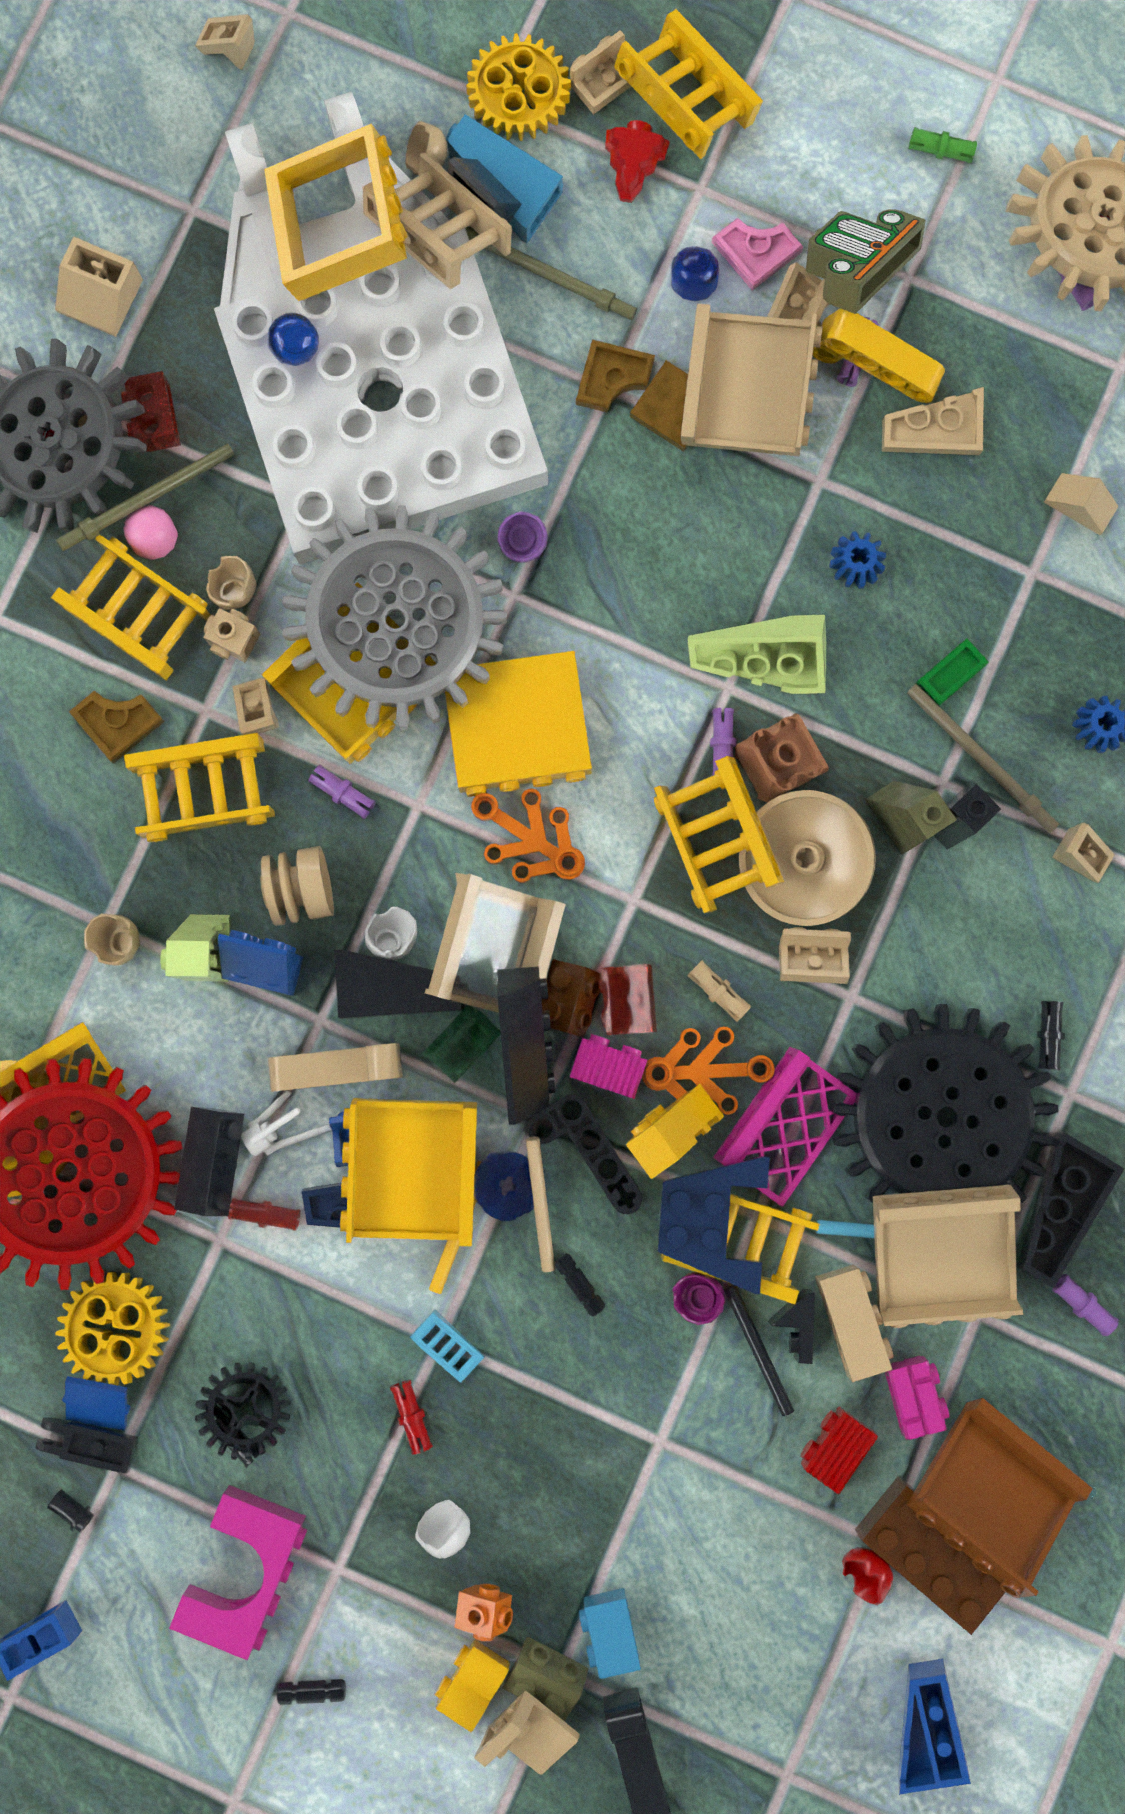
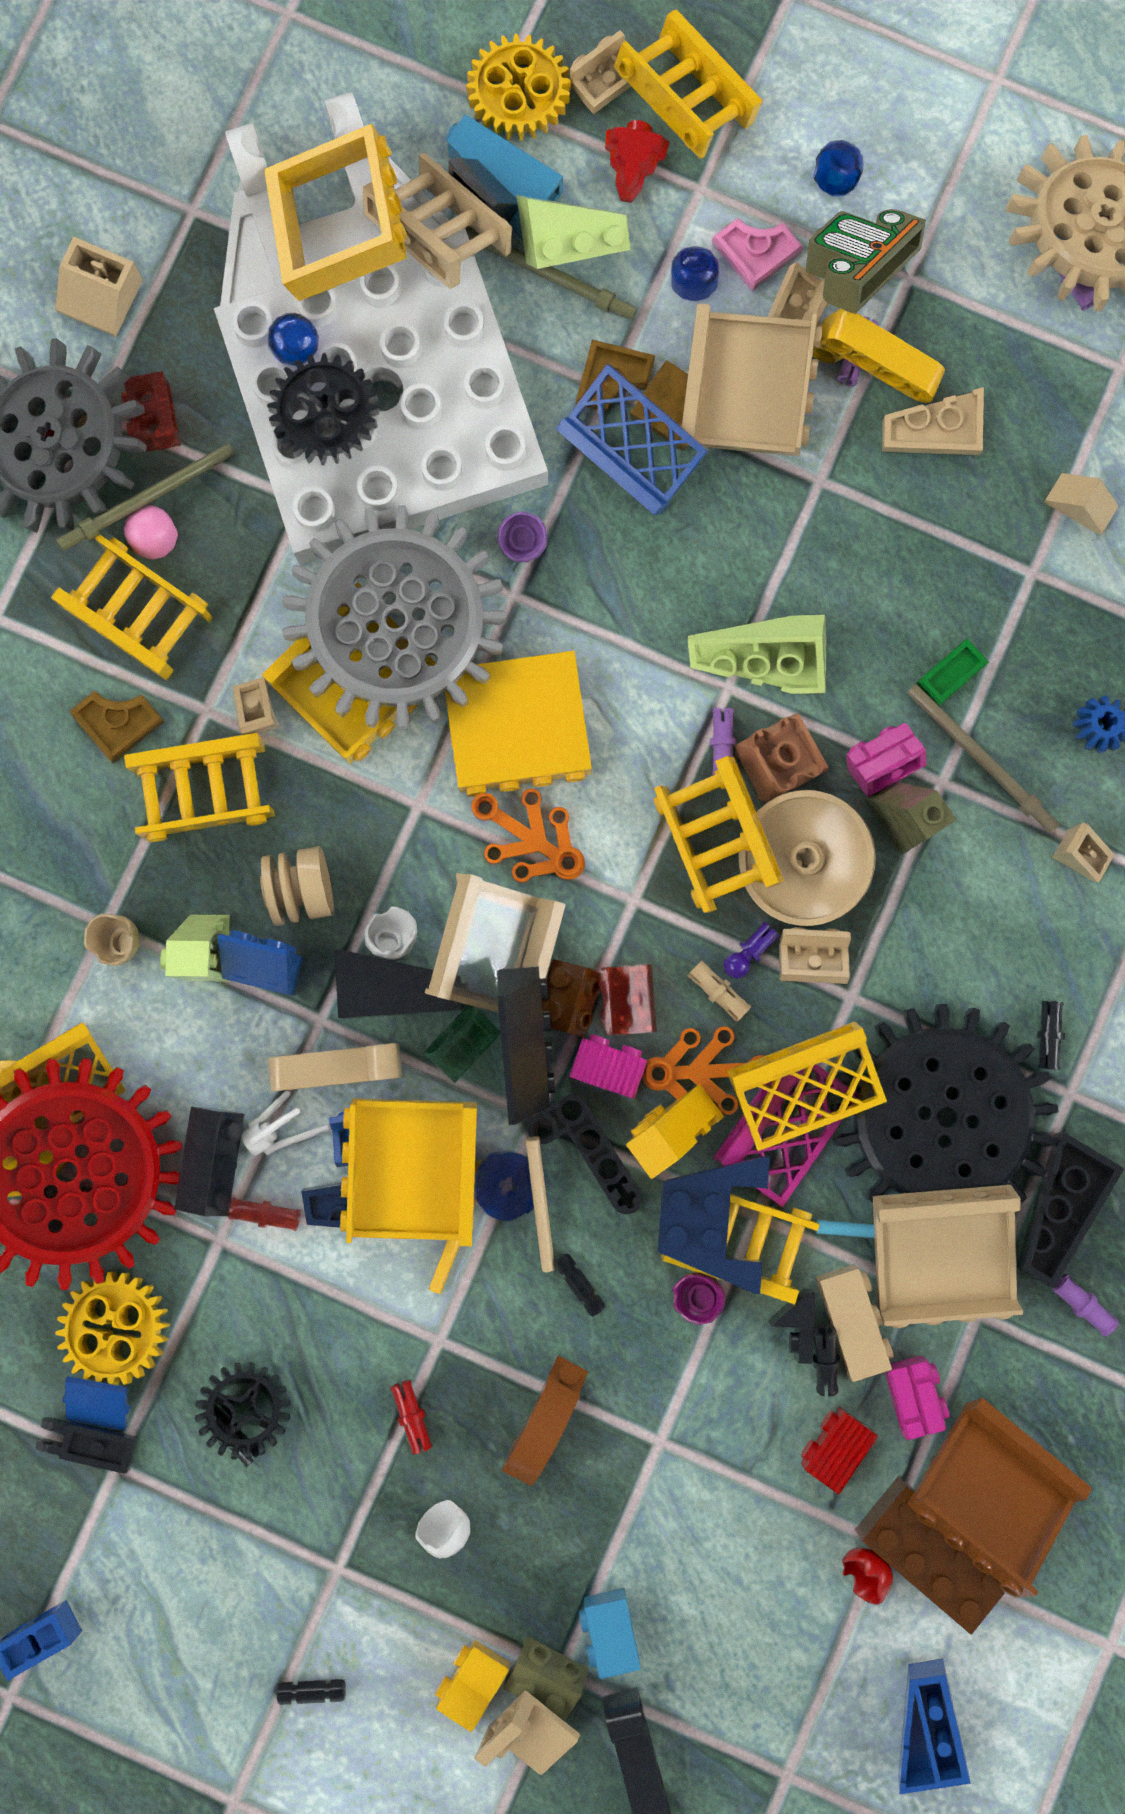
(71, 1511): black pin -> none
(228, 36): tan slope -> none
(230, 634): tan brick -> none
(231, 583): tan hair -> none
(238, 1623): dark pink arch -> none
(306, 433): none -> black gear
(341, 791): medium lavender pin -> none
(427, 1346): medium azure slope -> none
(428, 140): tan hair -> none
(483, 1611): orange brick -> none
(546, 1422): none -> dark orange arch
(568, 232): none -> yellowish green wedge
(609, 458): none -> blue fence
(738, 964): none -> dark purple pin
(758, 1350): black bar -> none
(799, 1057): none -> yellow fence
(826, 1360): none -> black pin
(838, 168): none -> clear blue hair
(860, 571): blue gear -> none
(885, 759): none -> dark pink brick
(942, 145): bright green pin -> none
(972, 810): black slope -> none

